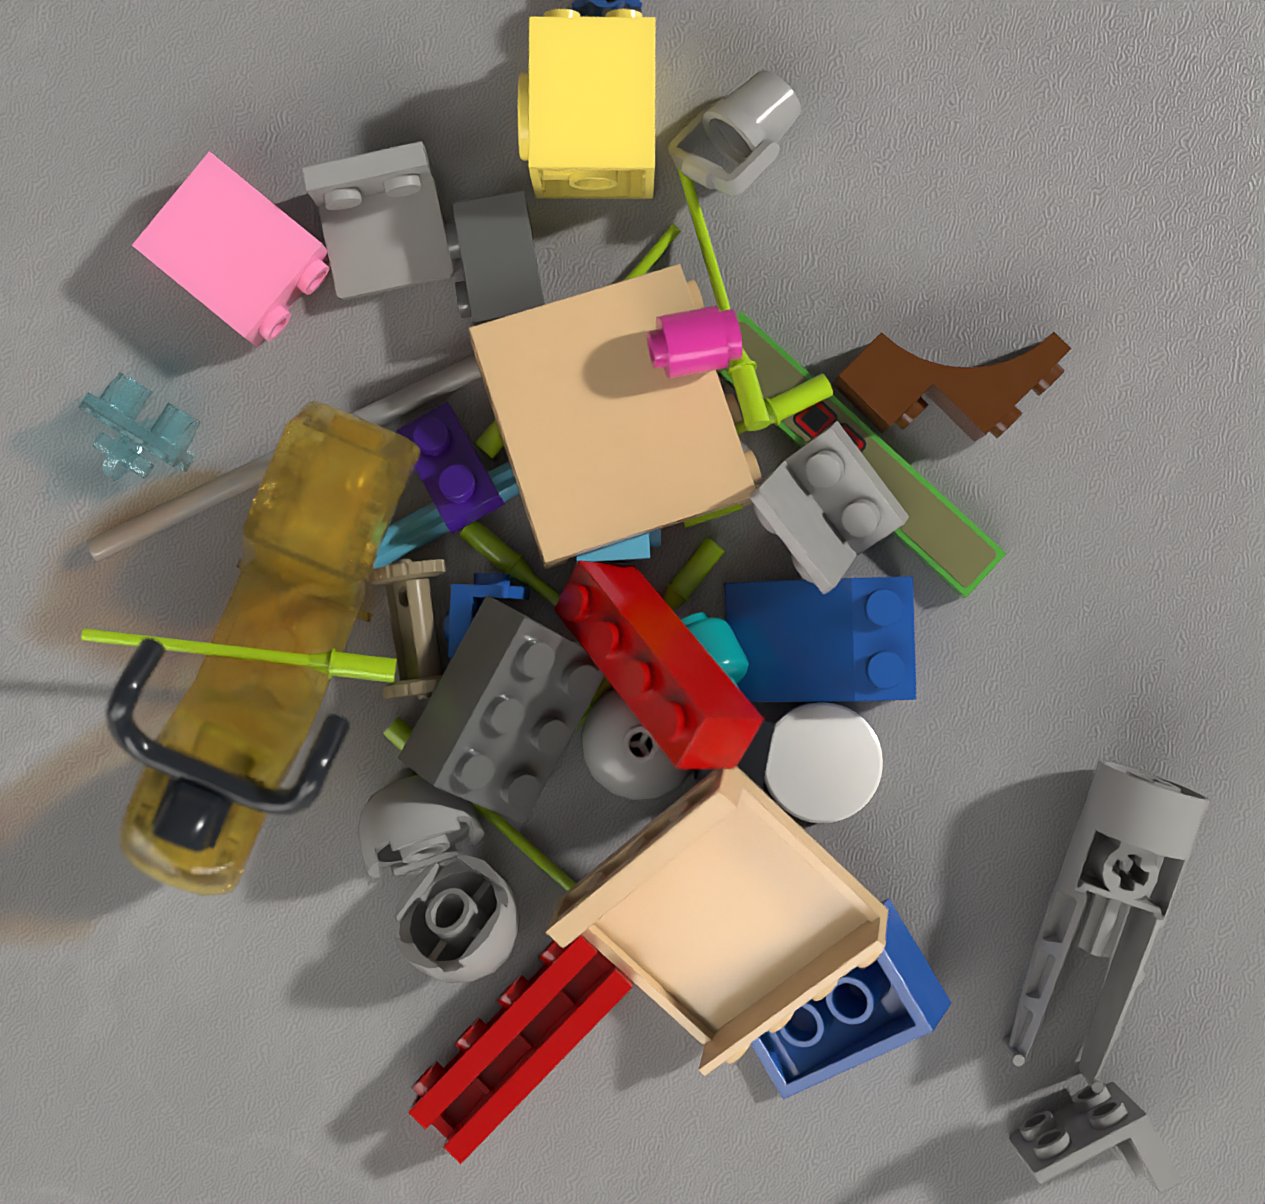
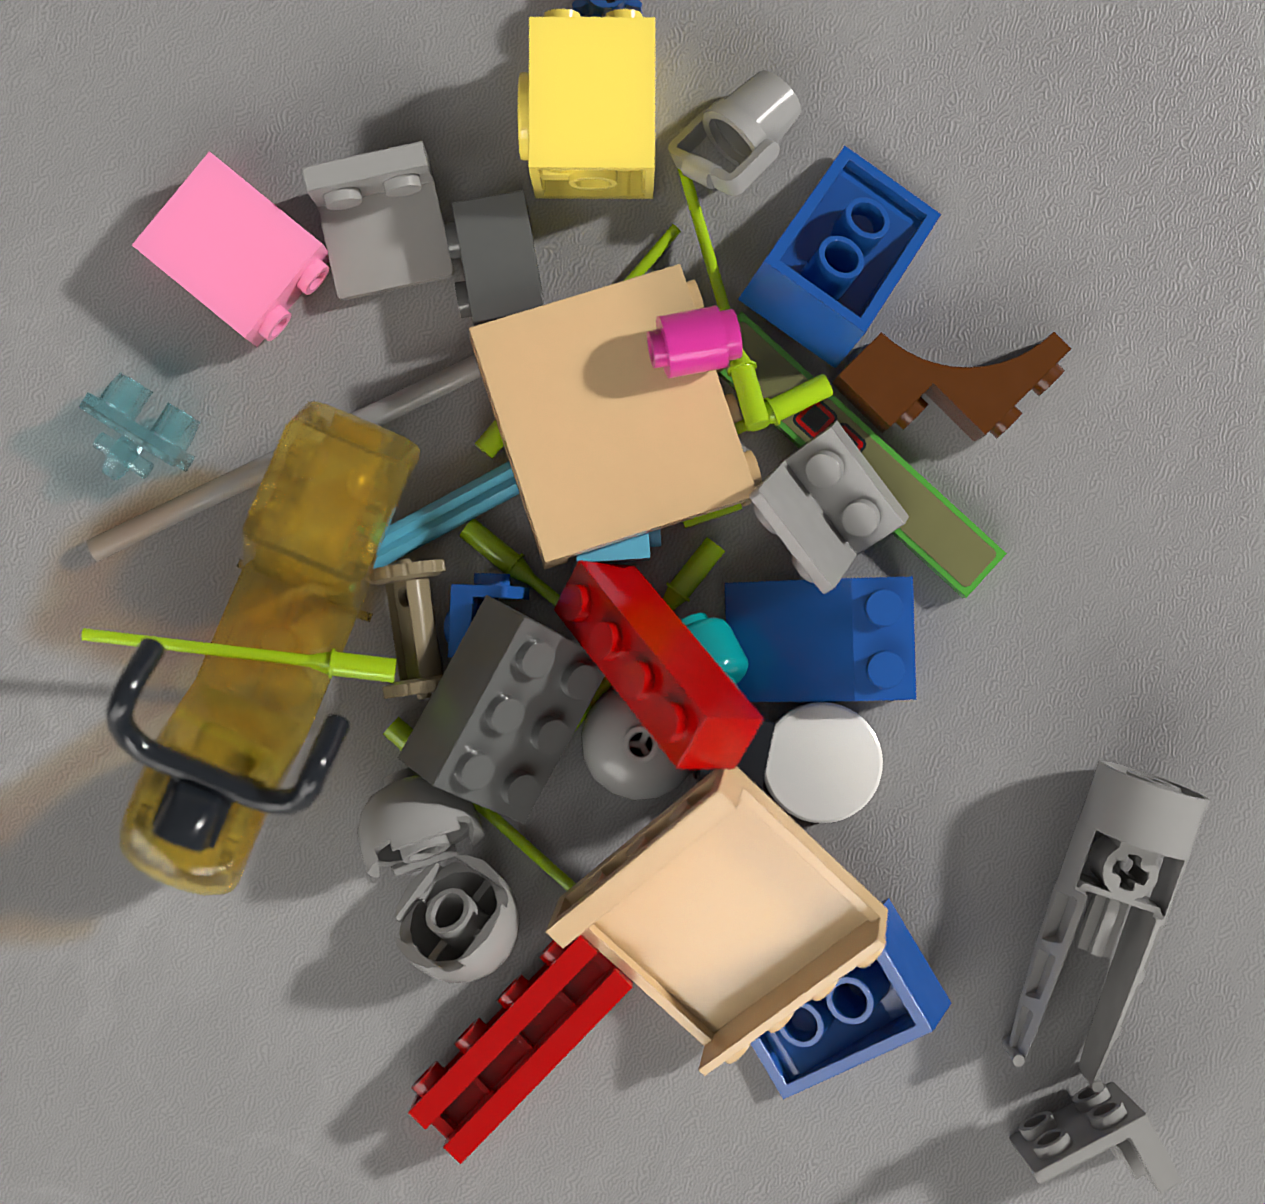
(451, 468): dark purple plate -> none
(840, 257): none -> blue slope

